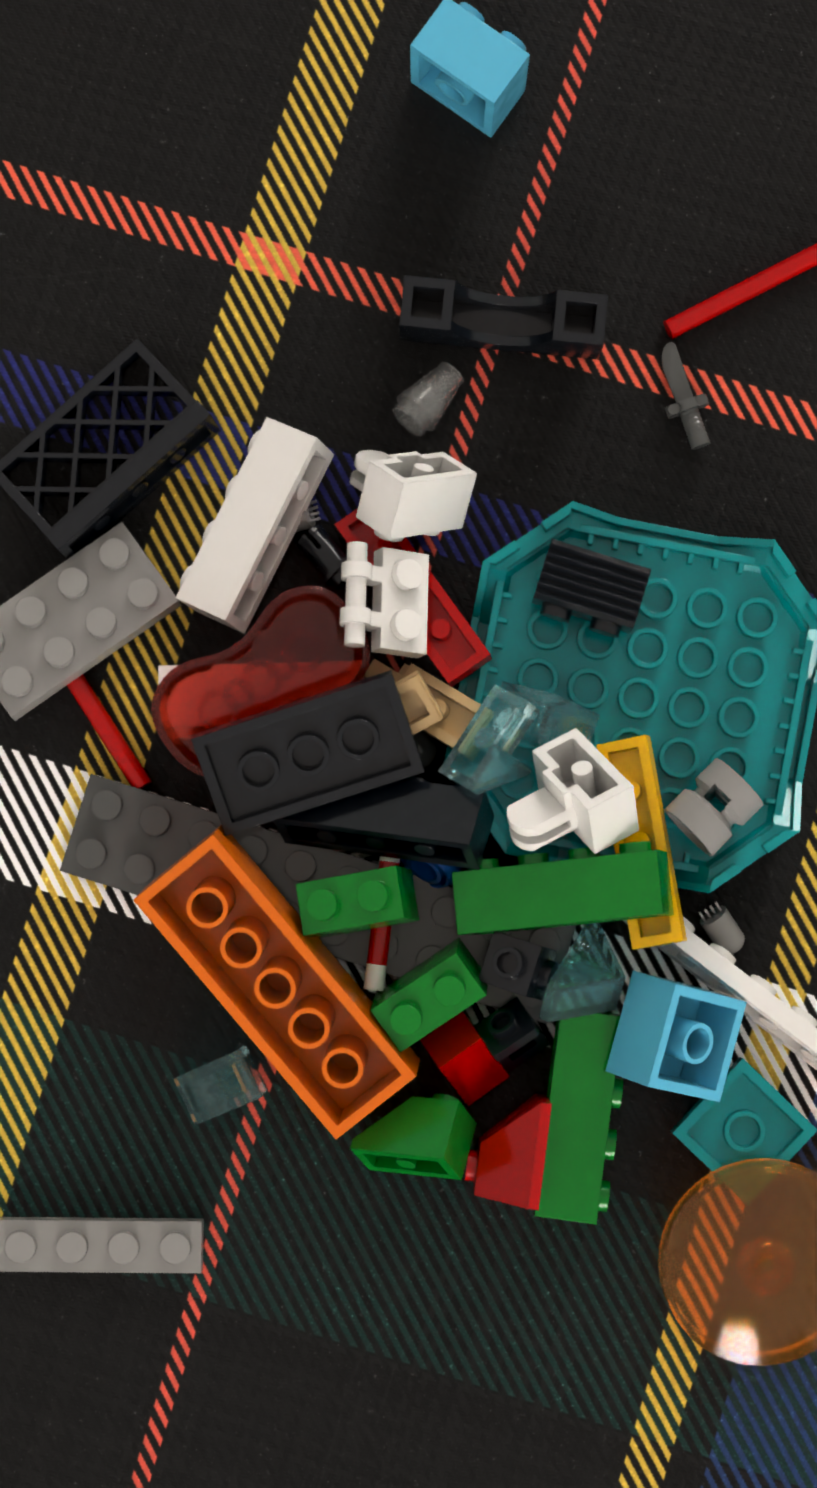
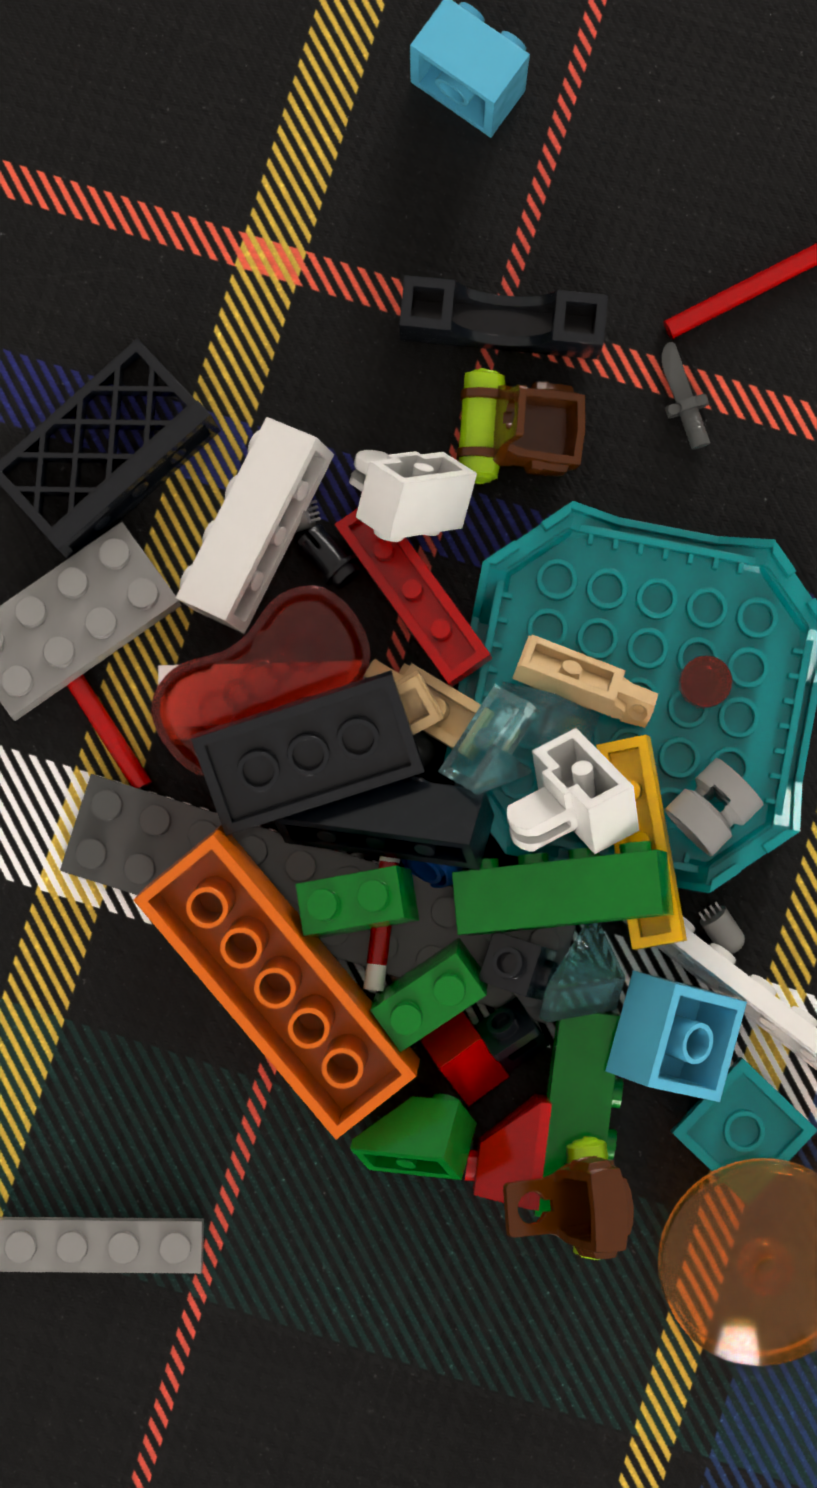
(220, 1085): clear light blue slope -> none
(398, 600): white plate -> none
(425, 401): clear cone -> none
(519, 426): none -> reddish brown piece
(584, 681): none -> tan hinge
(587, 1202): none -> reddish brown piece
(590, 588): black brick -> none
(705, 681): none -> clear red tile

